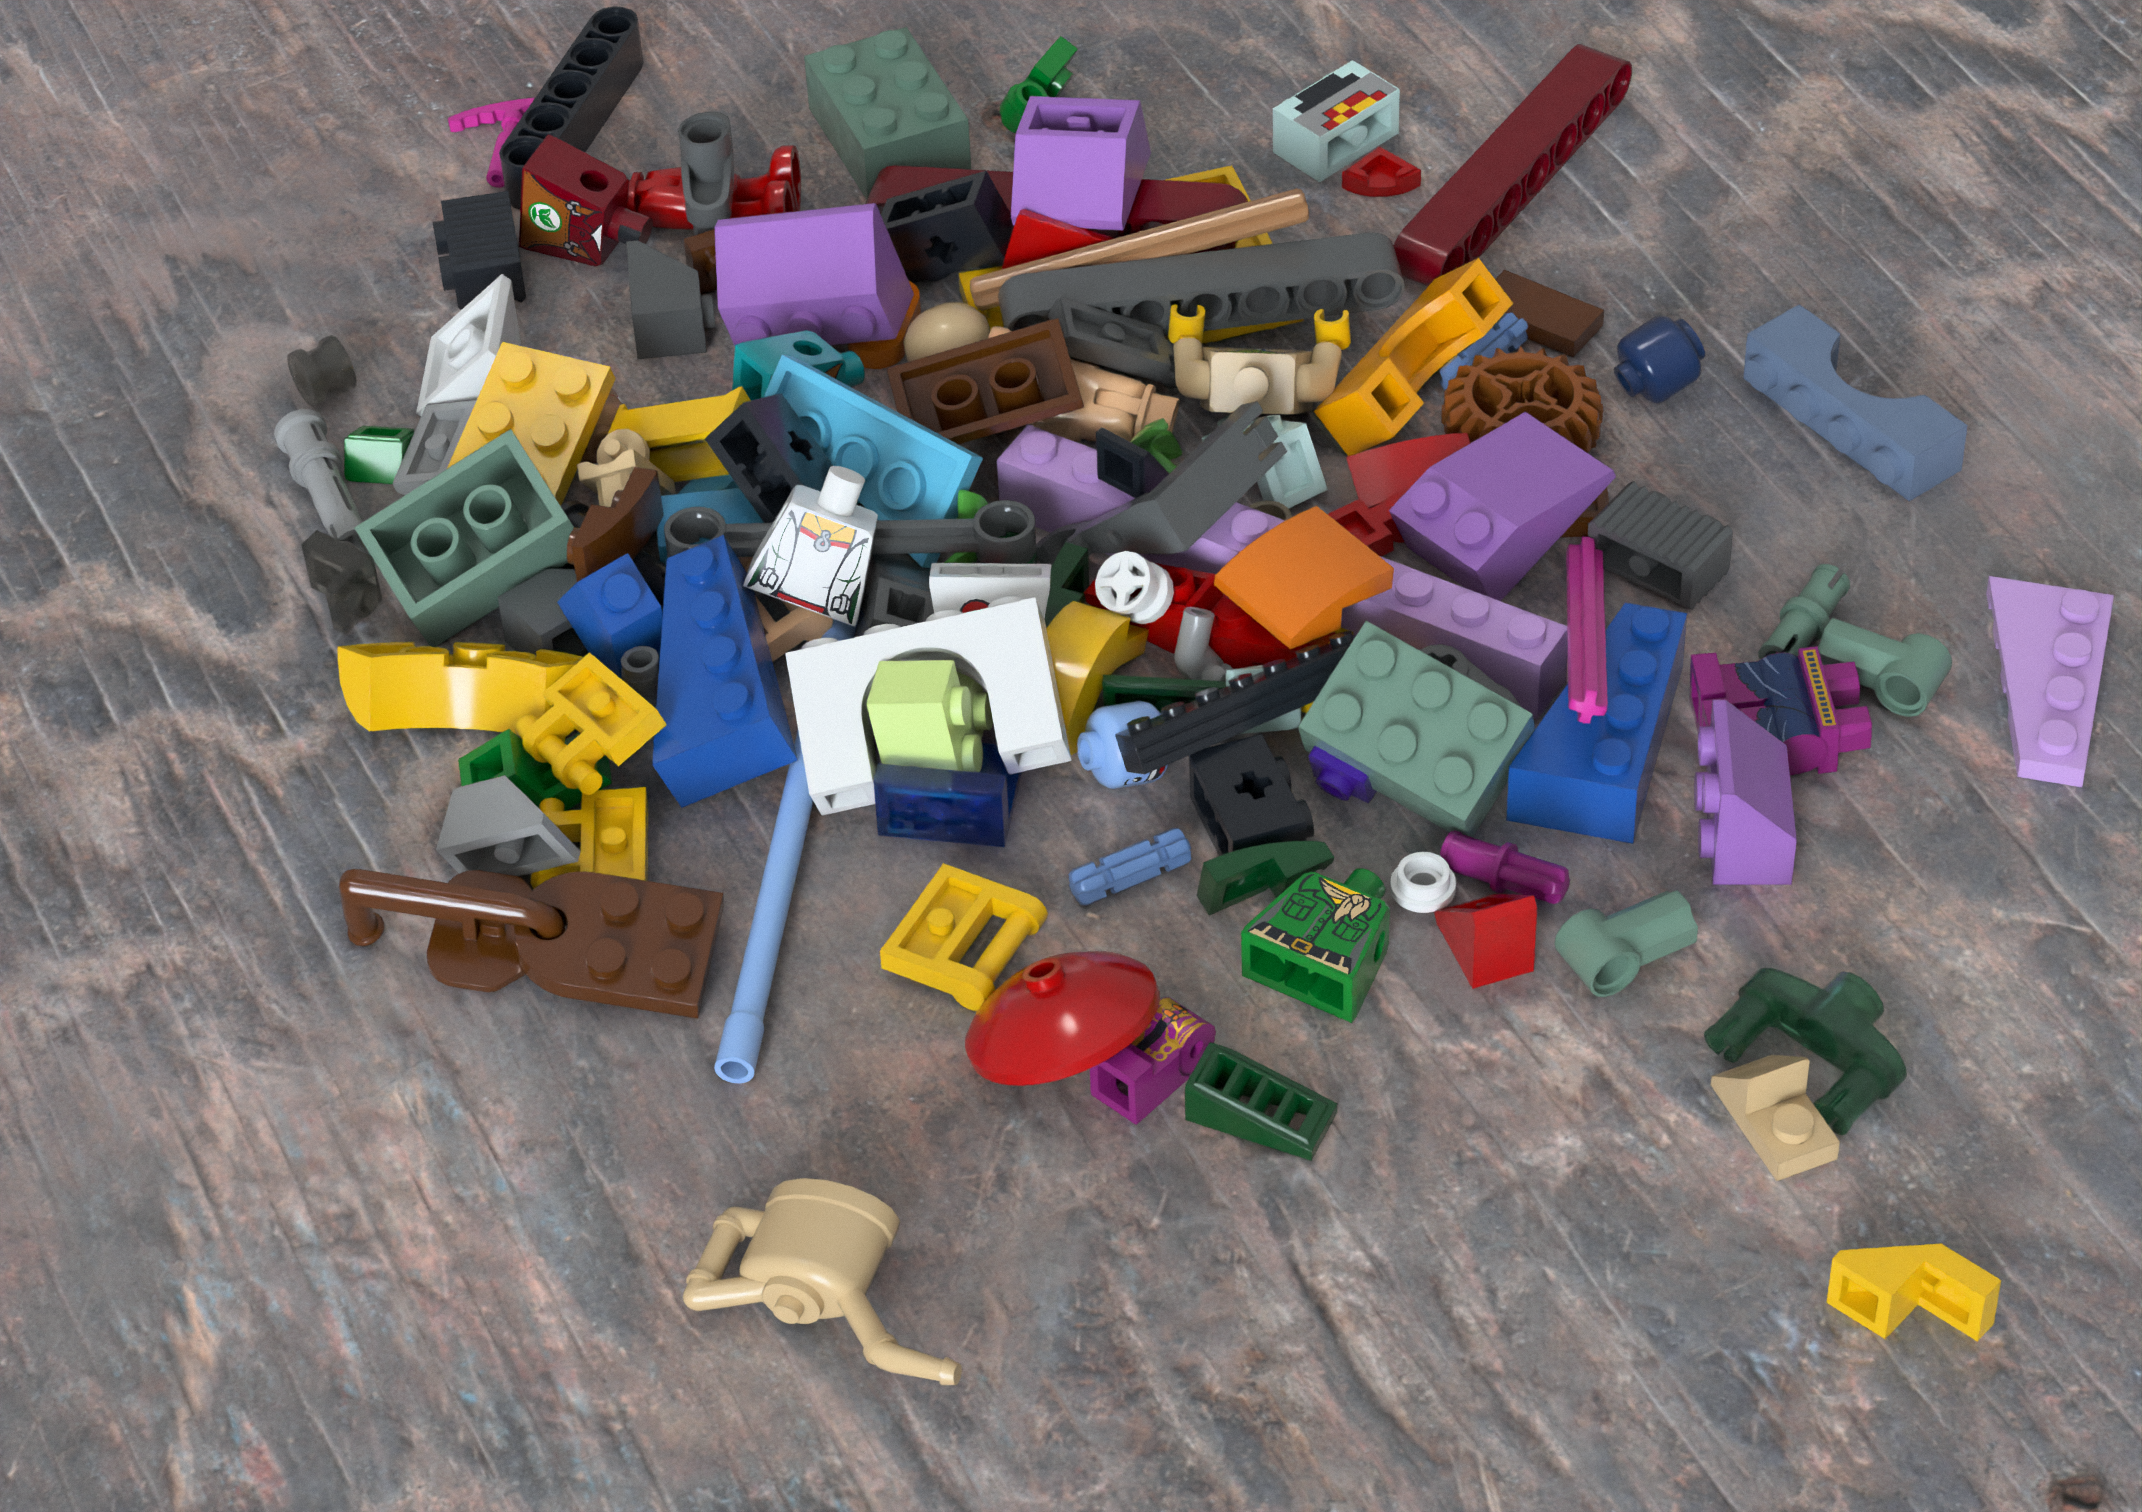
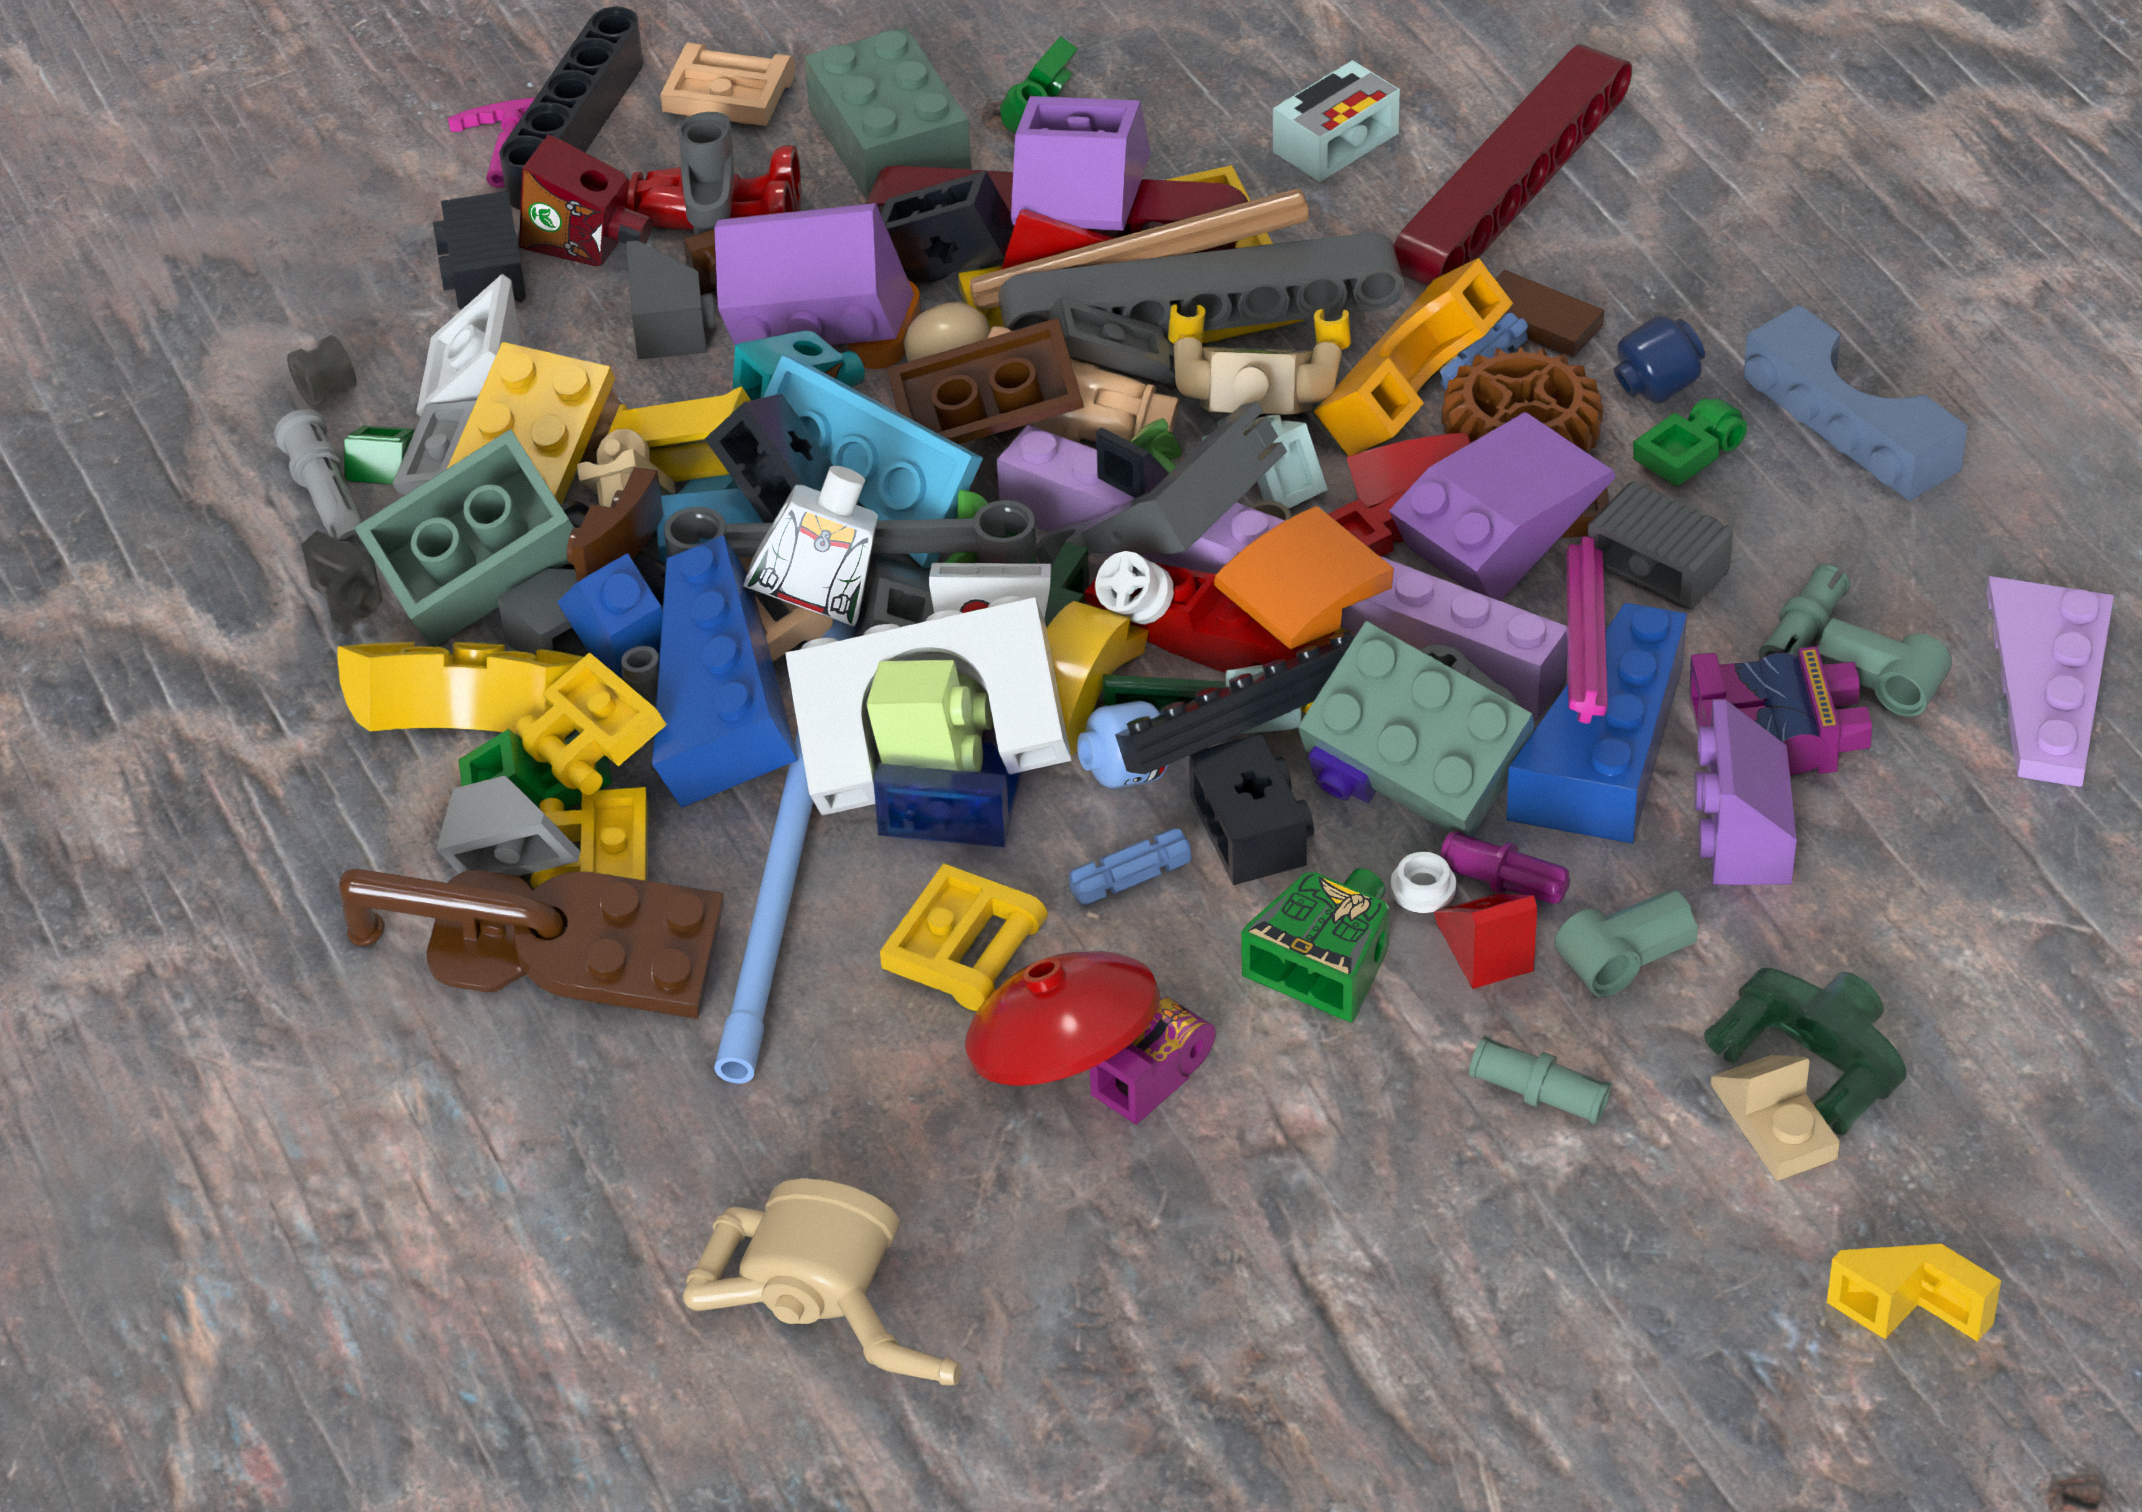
(727, 83): none -> light nougat plate
(1192, 653): light grey arm -> none
(1243, 1076): dark green slope -> none
(1255, 869): dark green slope -> none
(1381, 175): red tile -> none
(1540, 1079): none -> sand green pin
(1684, 447): none -> green plate

